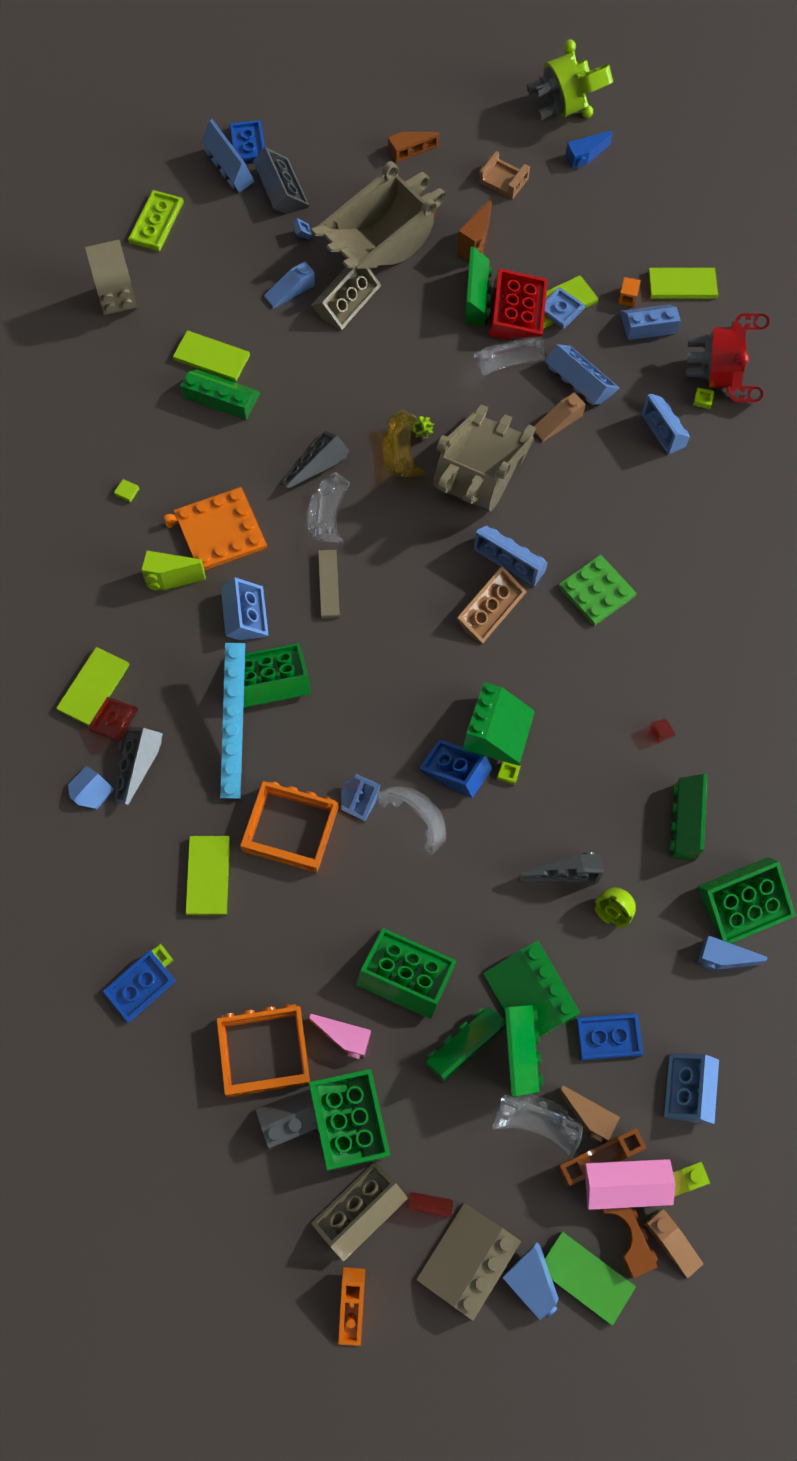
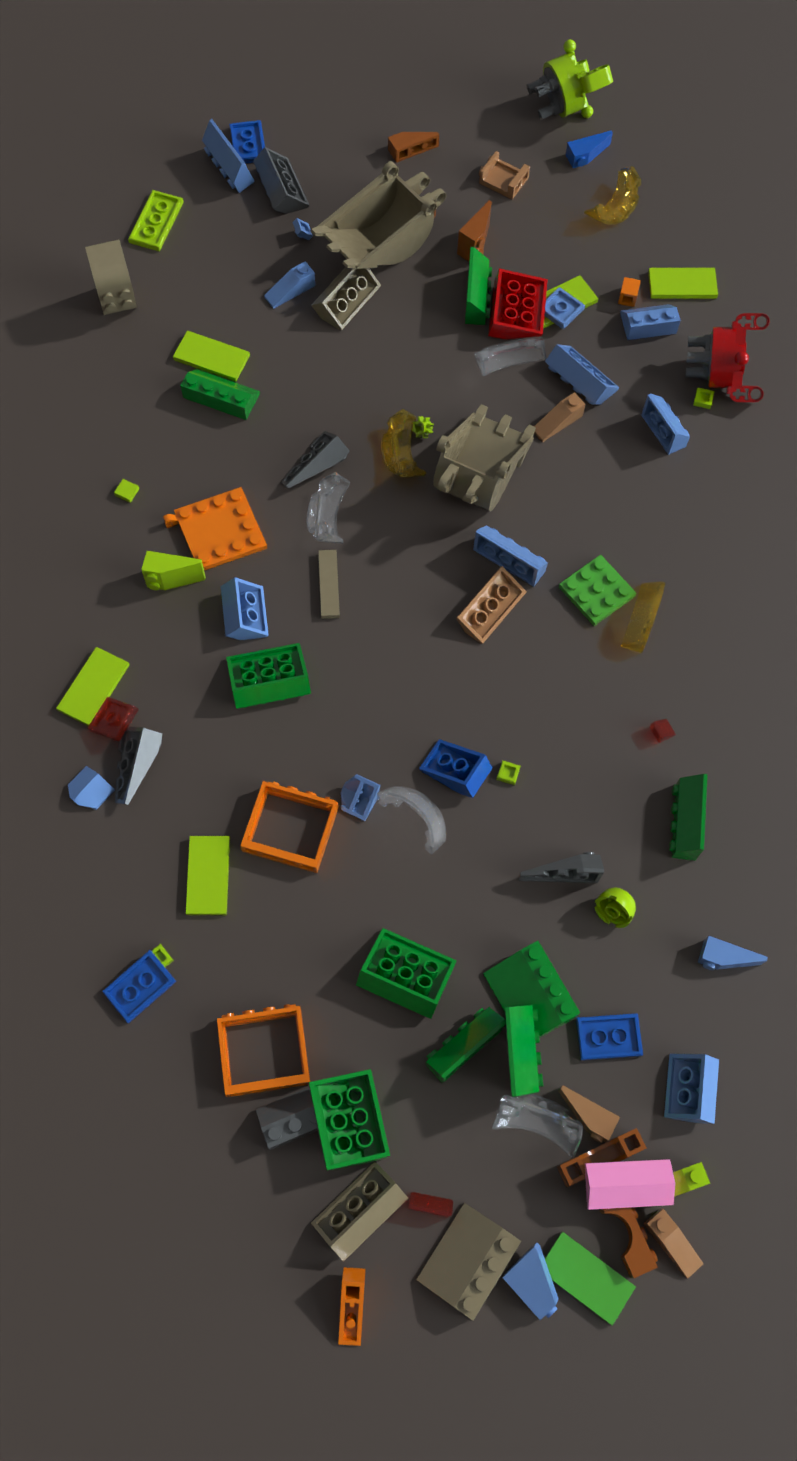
(232, 720): medium azure plate -> none
(347, 1037): bright pink slope -> none
(499, 725): green slope -> none
(623, 200): none -> clear yellow windscreen
(643, 616): none -> clear yellow windscreen
(747, 900): green slope -> none

